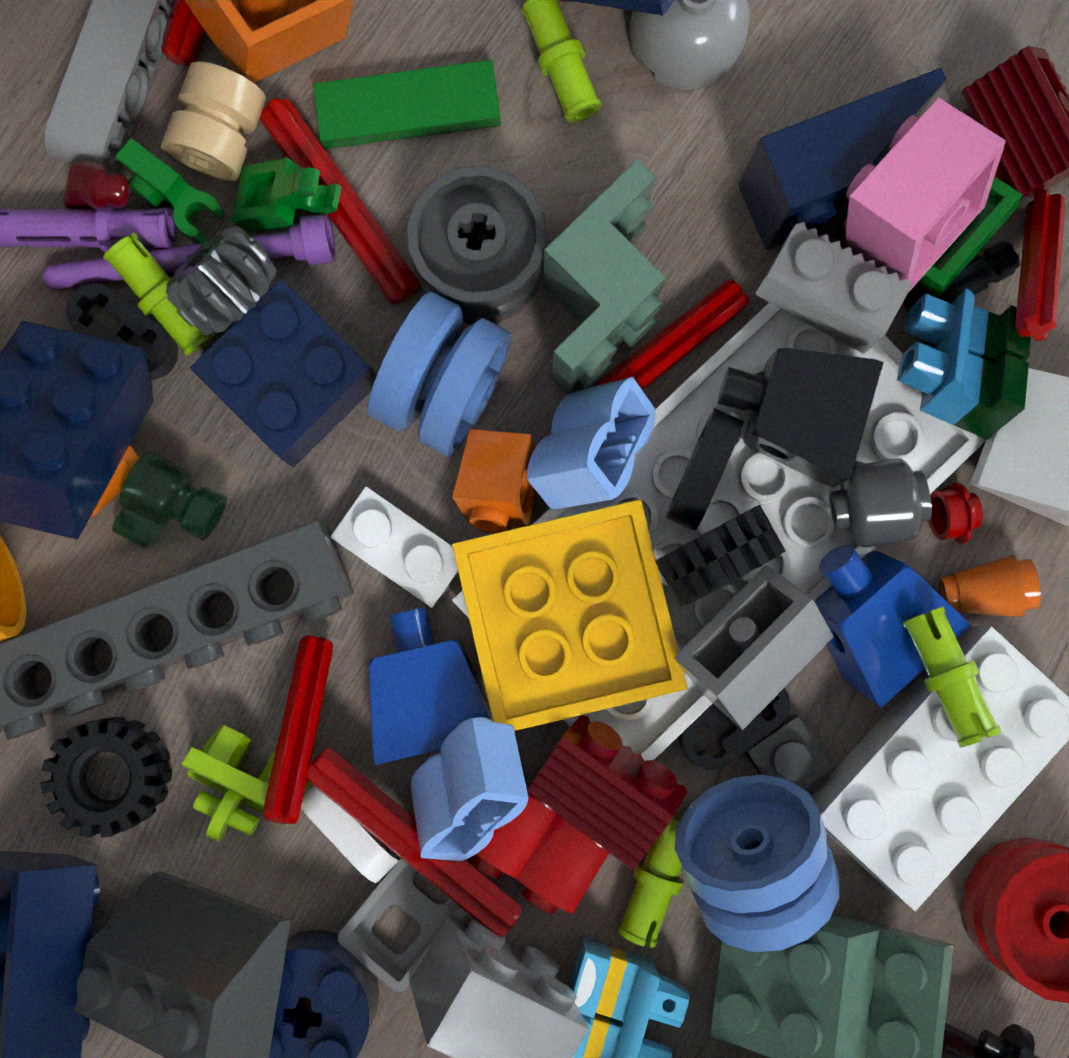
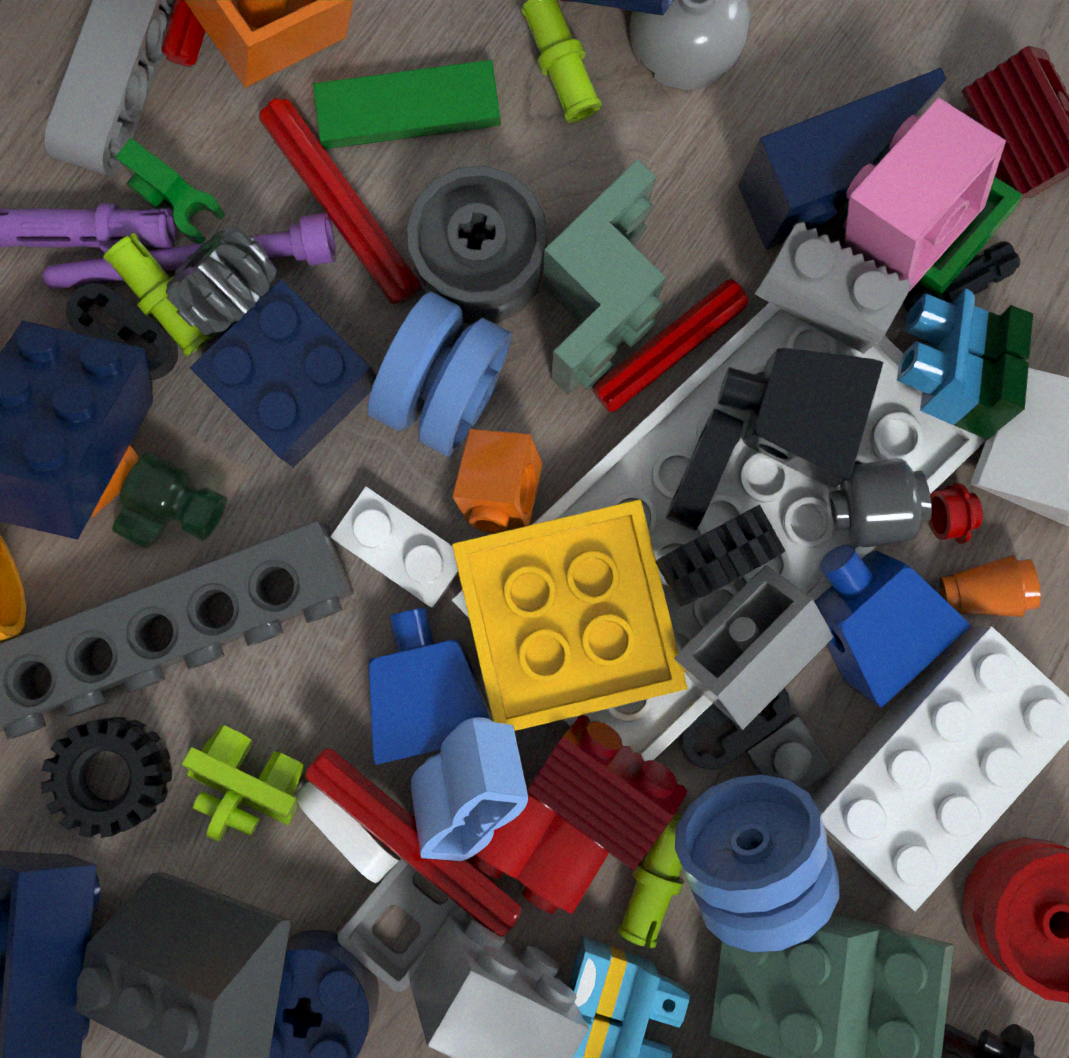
(94, 189): dark red arm -> none
(216, 114): tan wheel -> none
(275, 189): green plate -> none
(298, 731): red axle -> none
(592, 444): light blue brick -> none
(952, 677): lime pin -> none
(1040, 266): red axle -> none

